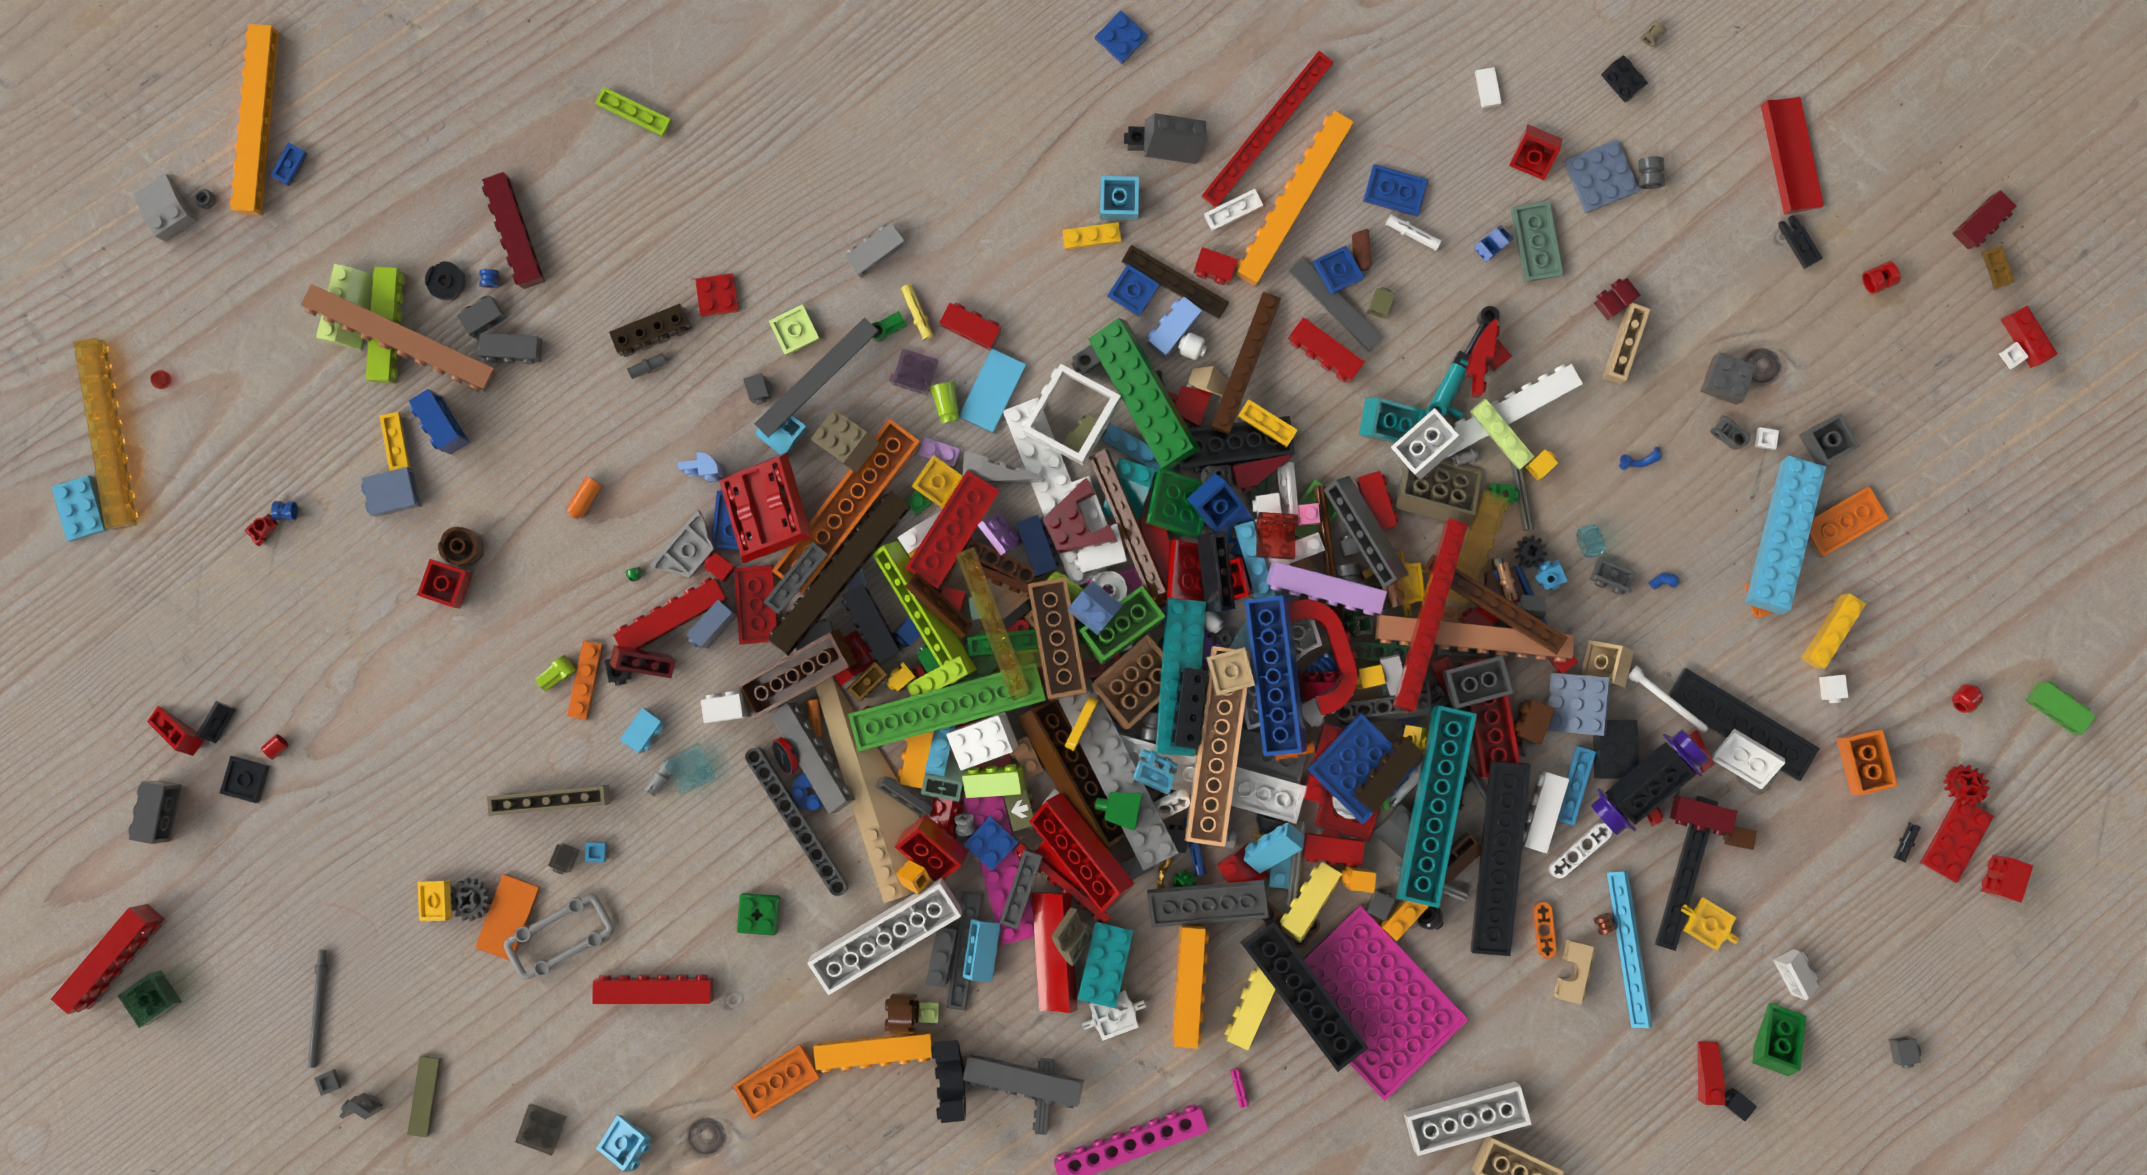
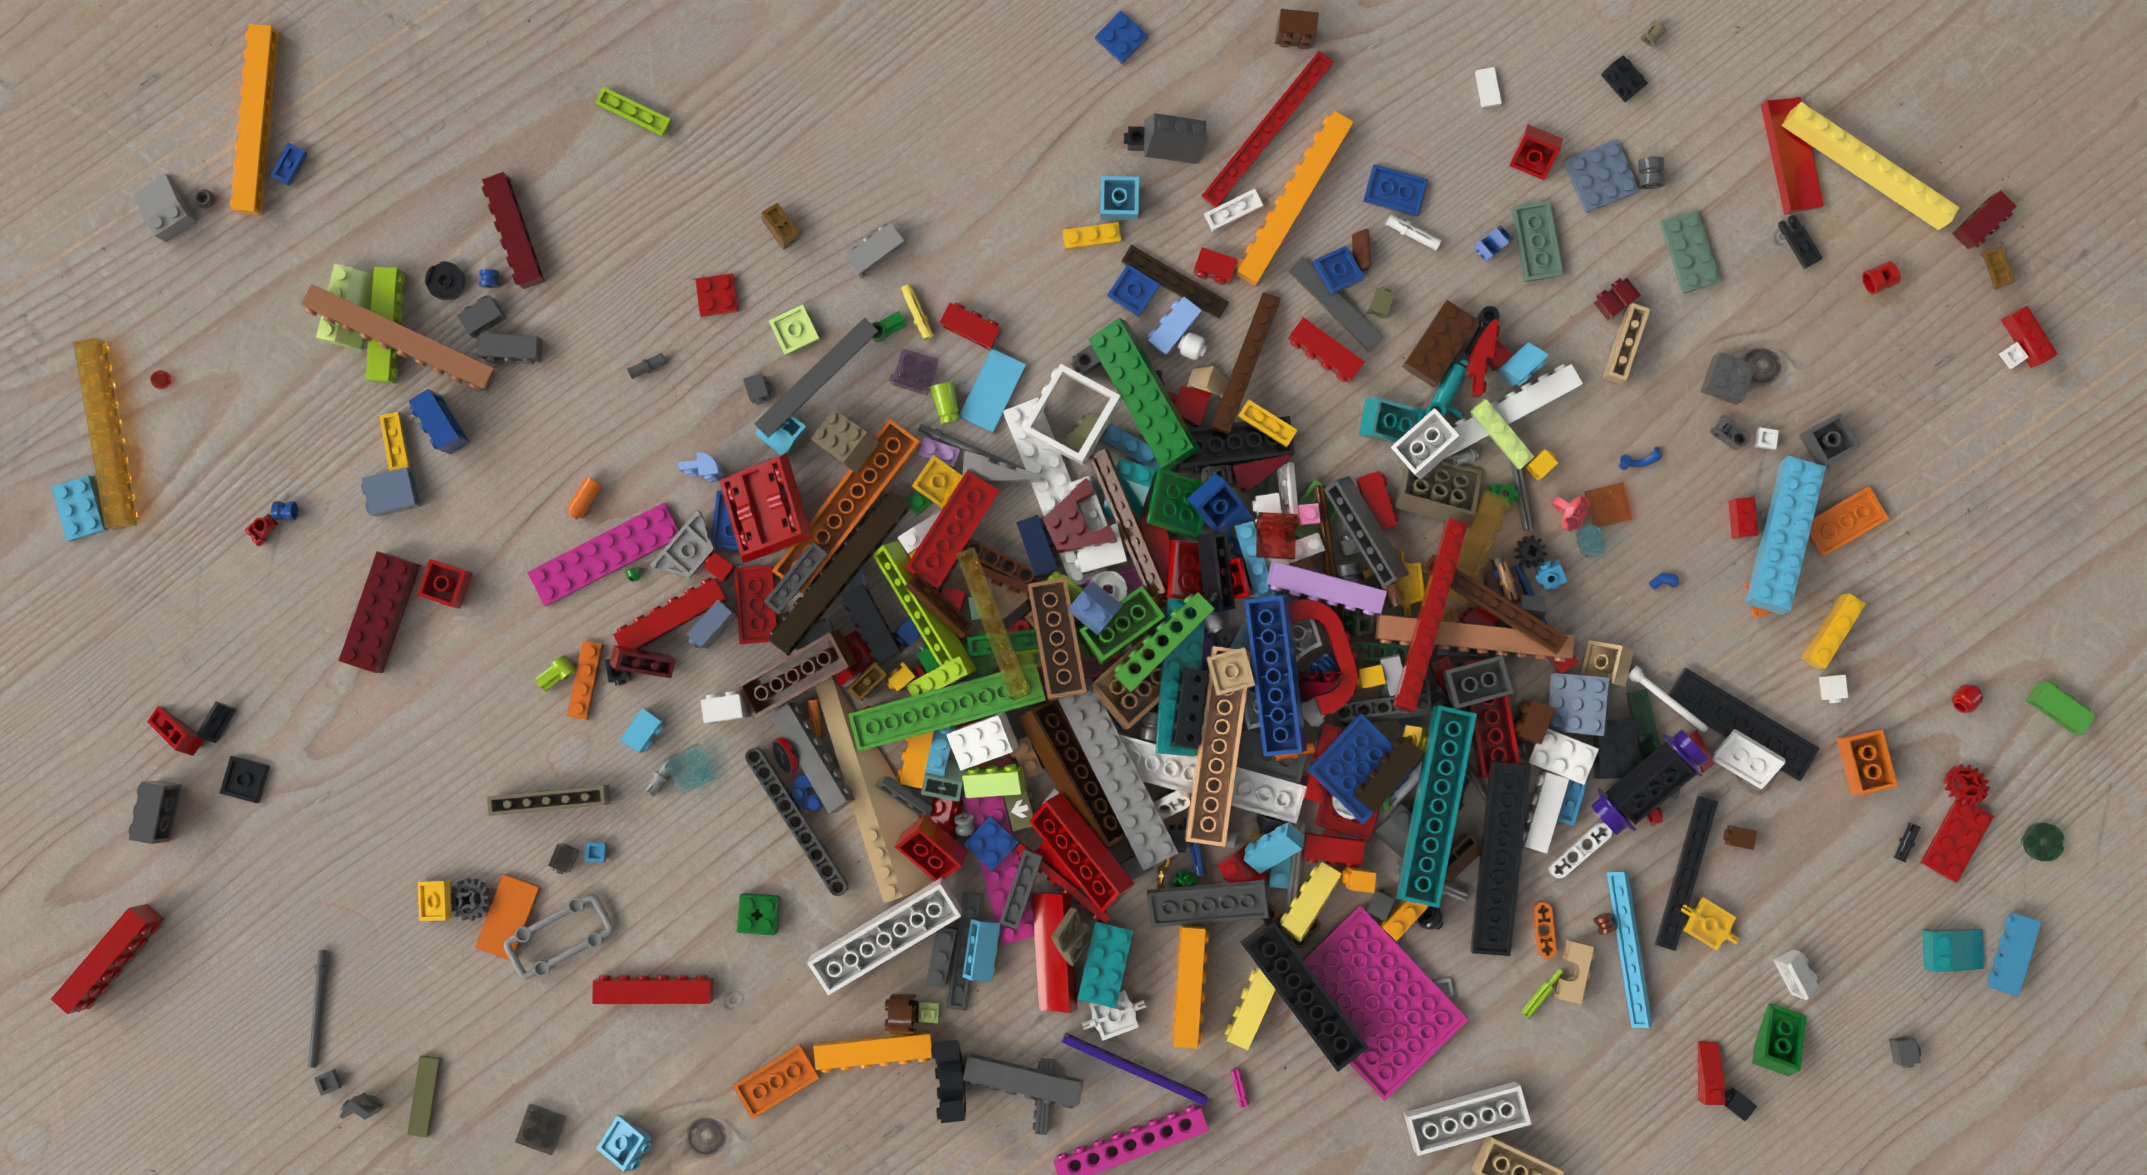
(149, 998): clear green brick -> none
(274, 746): red beam -> none
(379, 612): none -> dark red brick
(451, 542): reddish brown brick -> none
(604, 554): none -> dark pink plate
(649, 330): dark brown brick -> none
(779, 225): none -> pearl gold hinge
(913, 877): light orange brick -> none
(939, 435): none -> dark grey bar
(1000, 533): medium lavender plate -> none
(1081, 723): yellow beam -> none
(1121, 808): green torso -> none
(1135, 1069): none -> dark purple tile
(1153, 776): medium azure plate -> none
(1202, 610): none -> bright green brick
(1296, 28): none -> reddish brown brick
(1440, 343): none -> reddish brown brick
(1445, 986): none -> light grey tile
(1520, 365): none -> medium azure slope
(1540, 996): none -> lime axle
(1564, 756): none -> white plate
(1574, 512): none -> coral tile
(1608, 505): none -> clear orange plate
(1612, 576): dark grey bracket -> none
(1642, 712): none -> clear green plate
(1690, 251): none -> sand green plate
(1703, 815): dark red brick -> none
(1743, 517): none -> red brick
(1870, 166): none -> light yellow brick
(1952, 950): none -> teal slope
(2006, 878): red brick -> none
(2013, 954): none -> dark azure brick
(2054, 841): none -> clear green plate

